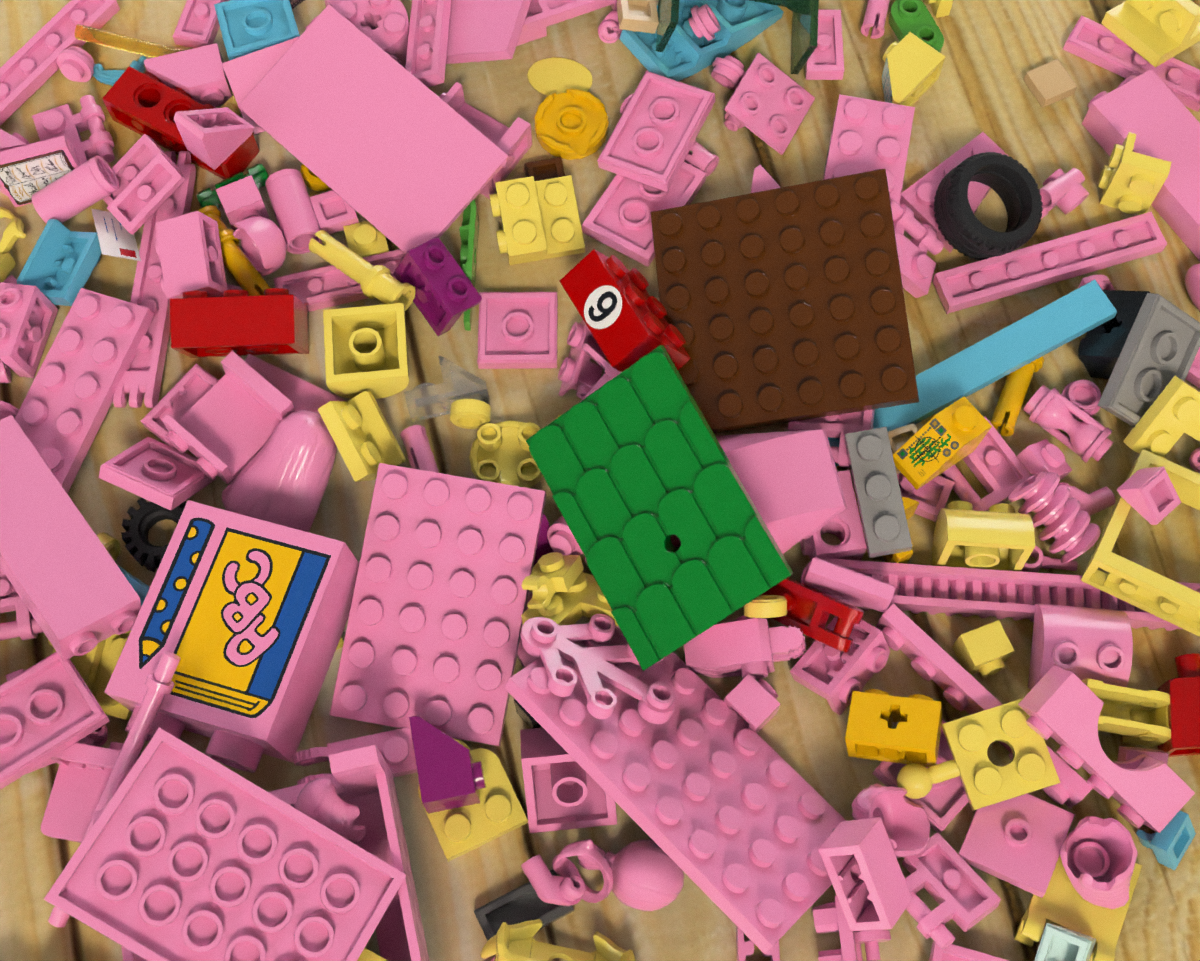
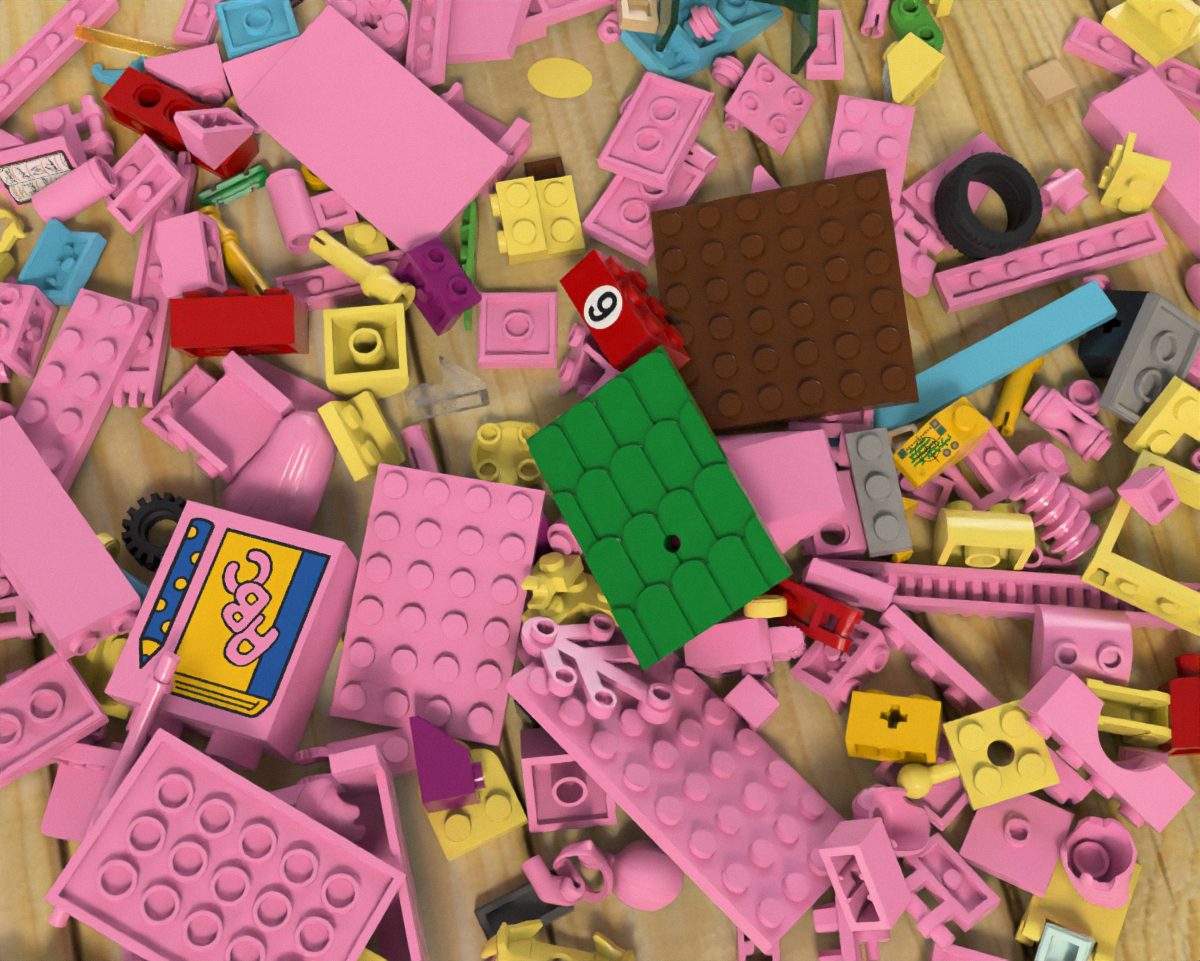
(76, 64): bright pink plate -> none
(113, 237): white sticker -> none
(155, 473): bright pink plate -> none
(241, 201): bright pink plate -> none
(262, 243): bright pink hair -> none
(470, 413): light yellow tile -> none
(571, 124): yellow tile -> none
(983, 649): light yellow plate -> none
(1171, 842): medium azure tile -> none

